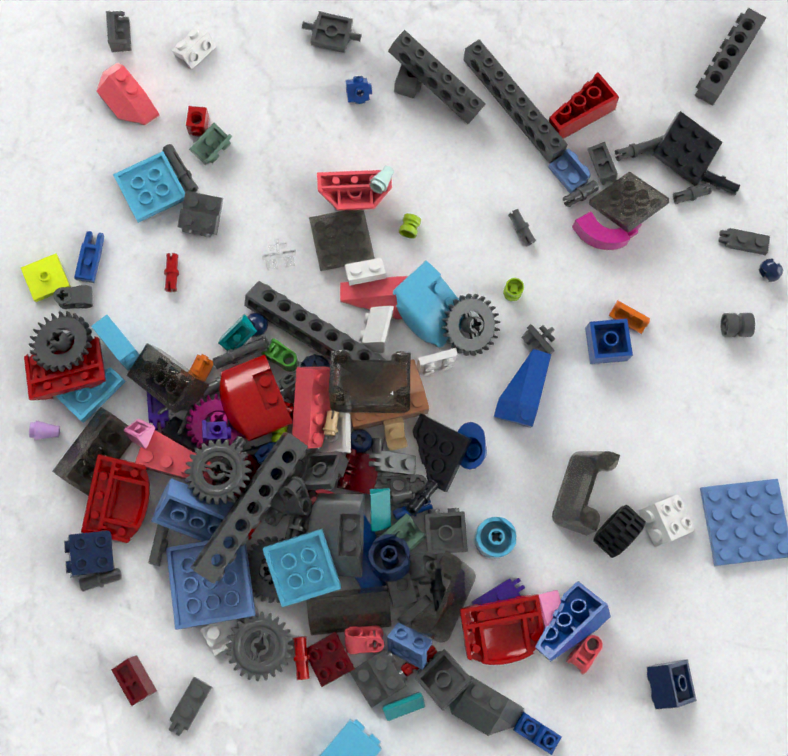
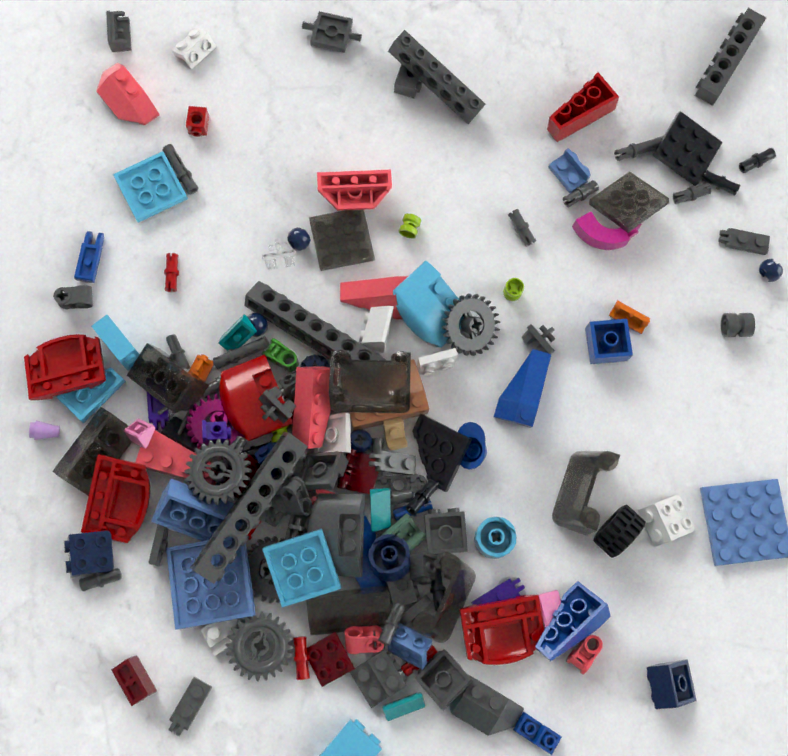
(45, 277): neon yellow plate -> none
(61, 342): dark grey gear -> none
(176, 350): none -> dark grey axle
(200, 213): dark grey plate -> none
(210, 144): sand green bracket -> none
(274, 408): none -> dark grey hips
(298, 239): none -> dark blue piece
(331, 424): tan pin -> none
(358, 90): blue brick -> none
(365, 271): white bracket -> none
(381, 180): light aqua cone -> none
(391, 624): none -> dark grey axle
(514, 101): dark grey brick -> none
(603, 163): dark grey hinge -> none
(757, 160): none -> black pin

